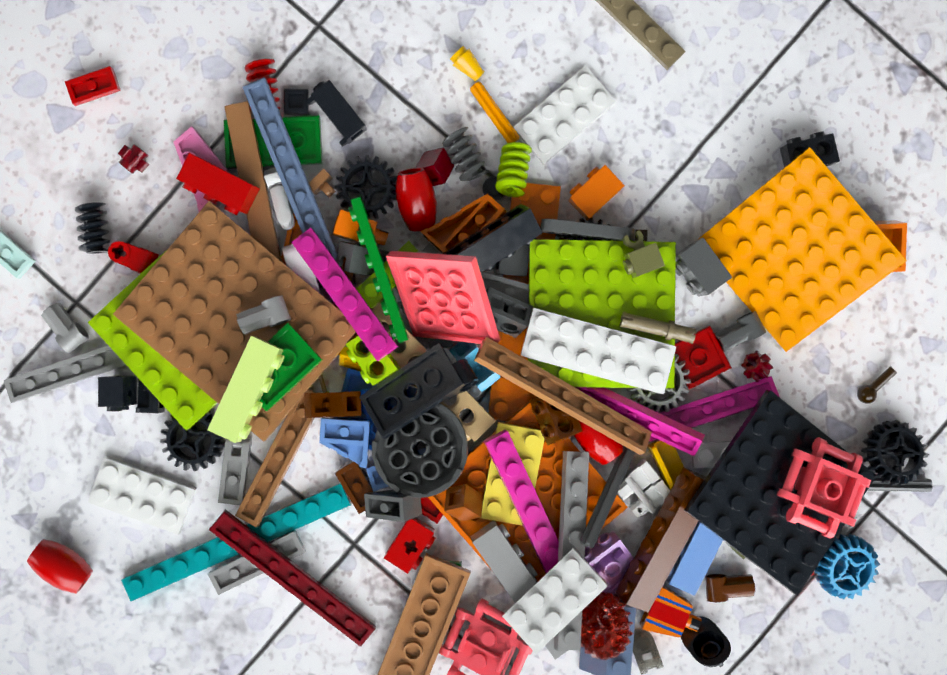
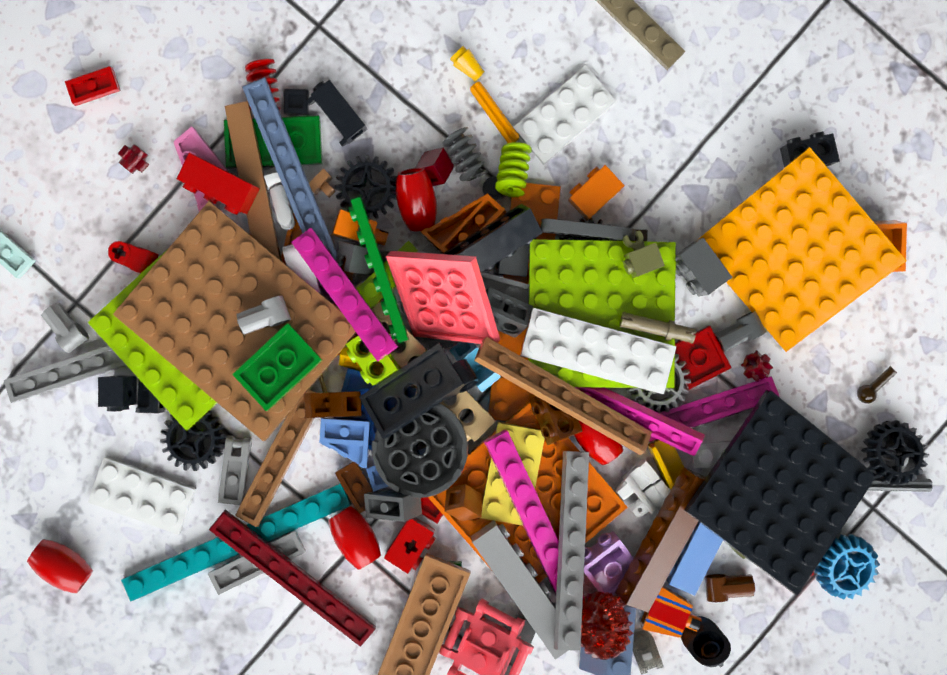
(92, 228): black piece -> none
(245, 390): yellowish green brick -> none
(354, 537): none -> red piece
(555, 600): white plate -> none
(607, 498): dark grey axle -> none
(824, 487): coral brick -> none

